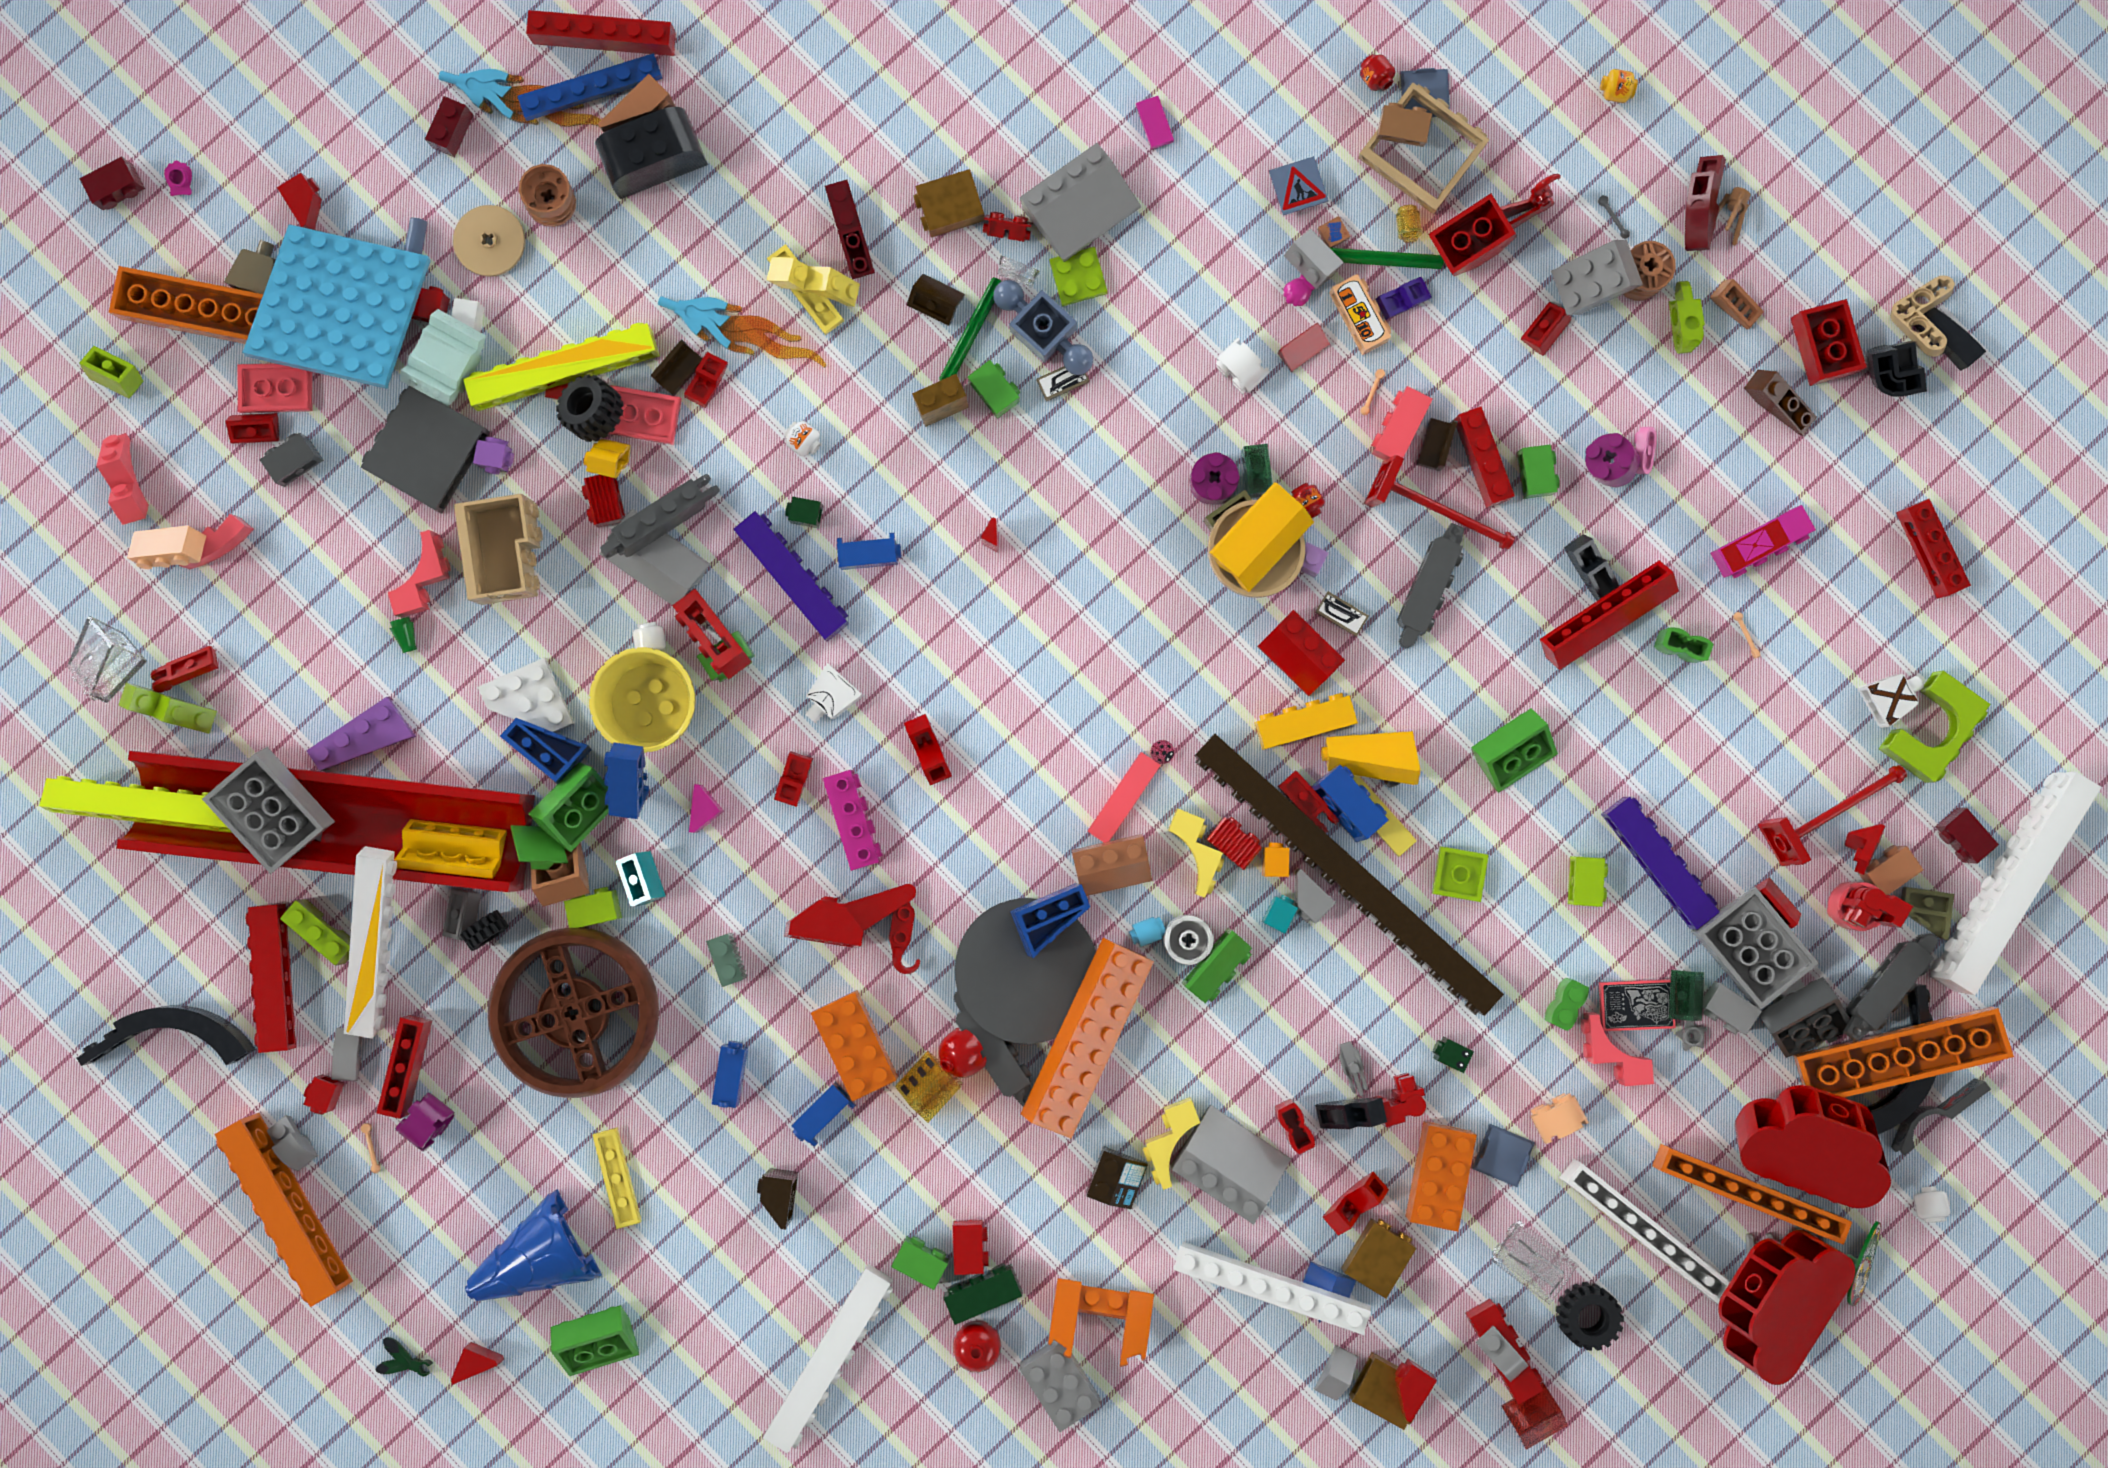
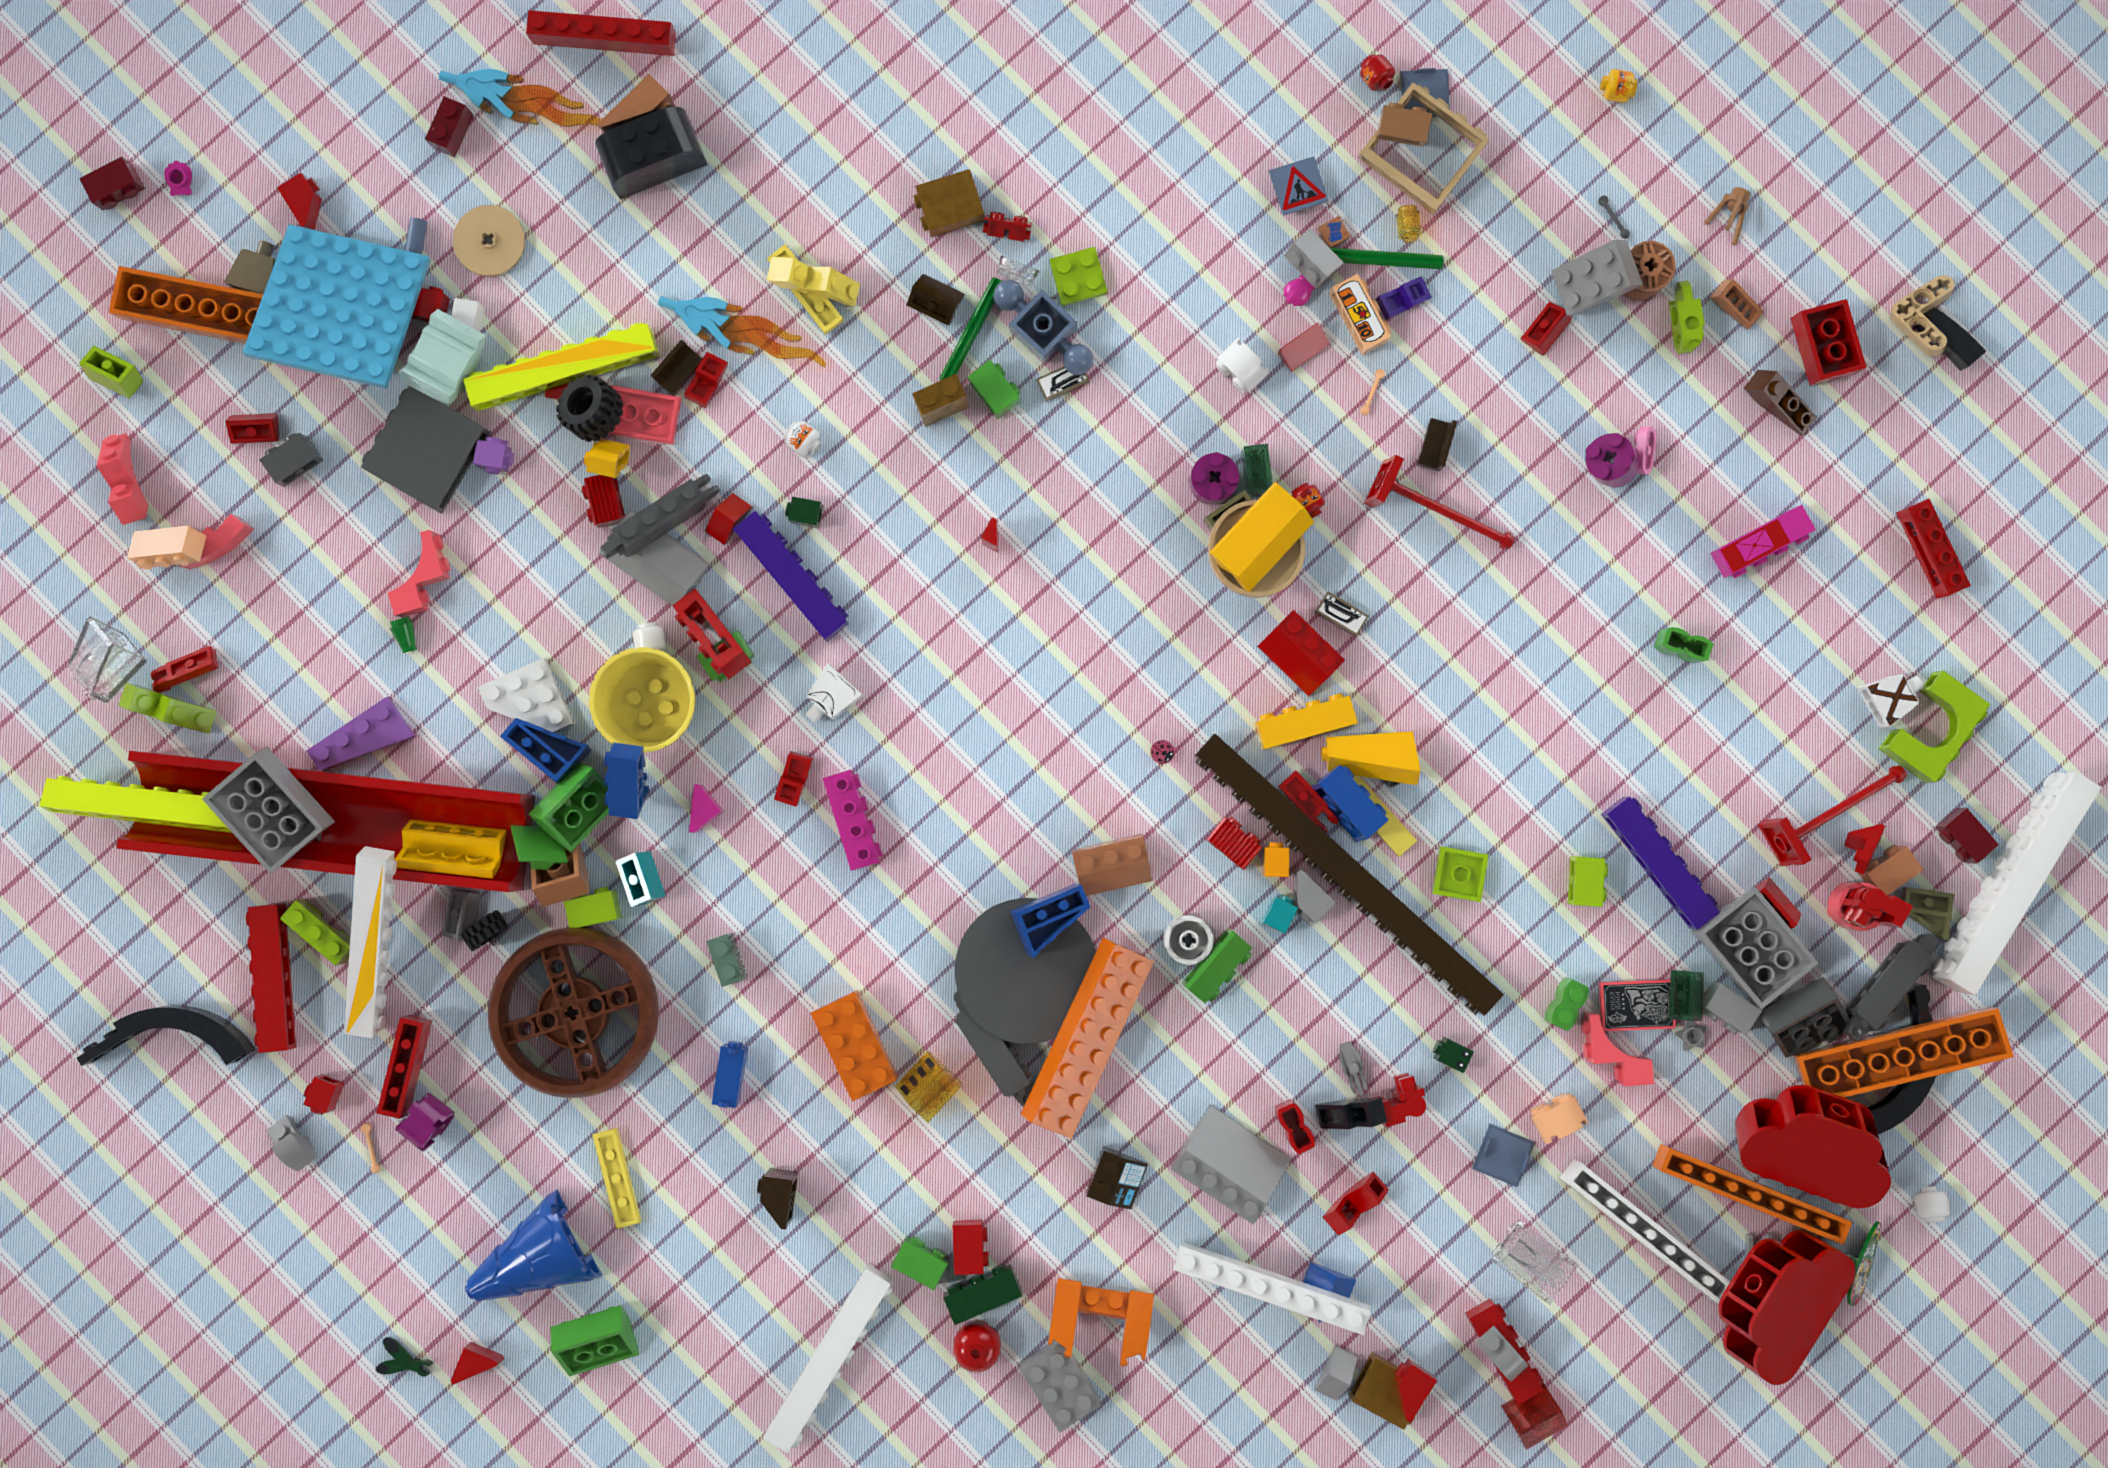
(273, 388): coral tile -> none
(283, 1209): orange brick -> none
(346, 1056): light grey slope -> none
(497, 548): tan piece -> none
(541, 184): nougat wheel -> none
(588, 87): blue plate -> none
(726, 517): none -> red slope
(821, 1113): blue brick -> none
(844, 923): red slope -> none
(849, 229): dark red slope -> none
(868, 553): blue brick -> none
(927, 749): red brick -> none
(961, 1054): red cylinder -> none
(1079, 202): light grey slope -> none
(1124, 798): coral tile -> none
(1147, 931): medium azure brick -> none
(1154, 122): dark pink tile -> none
(1180, 1117): light yellow arch -> none
(1208, 860): light yellow arch -> none
(1313, 559): lavender brick -> none
(1379, 1257): pearl gold brick -> none
(1401, 423): coral brick -> none
(1429, 584): dark grey hinge -> none
(1440, 1176): orange brick -> none
(1484, 229): red slope -> none
(1484, 457): red brick -> none
(1515, 749): bright green slope -> none
(1537, 471): bright green brick -> none
(1591, 566): black slope -> none
(1603, 1330): black tyre -> none
(1609, 615): red brick -> none
(1702, 203): dark red slope -> none
(1738, 616): light nougat hinge -> none
(1896, 369): black brick -> none
(1949, 1108): dark grey piece -> none

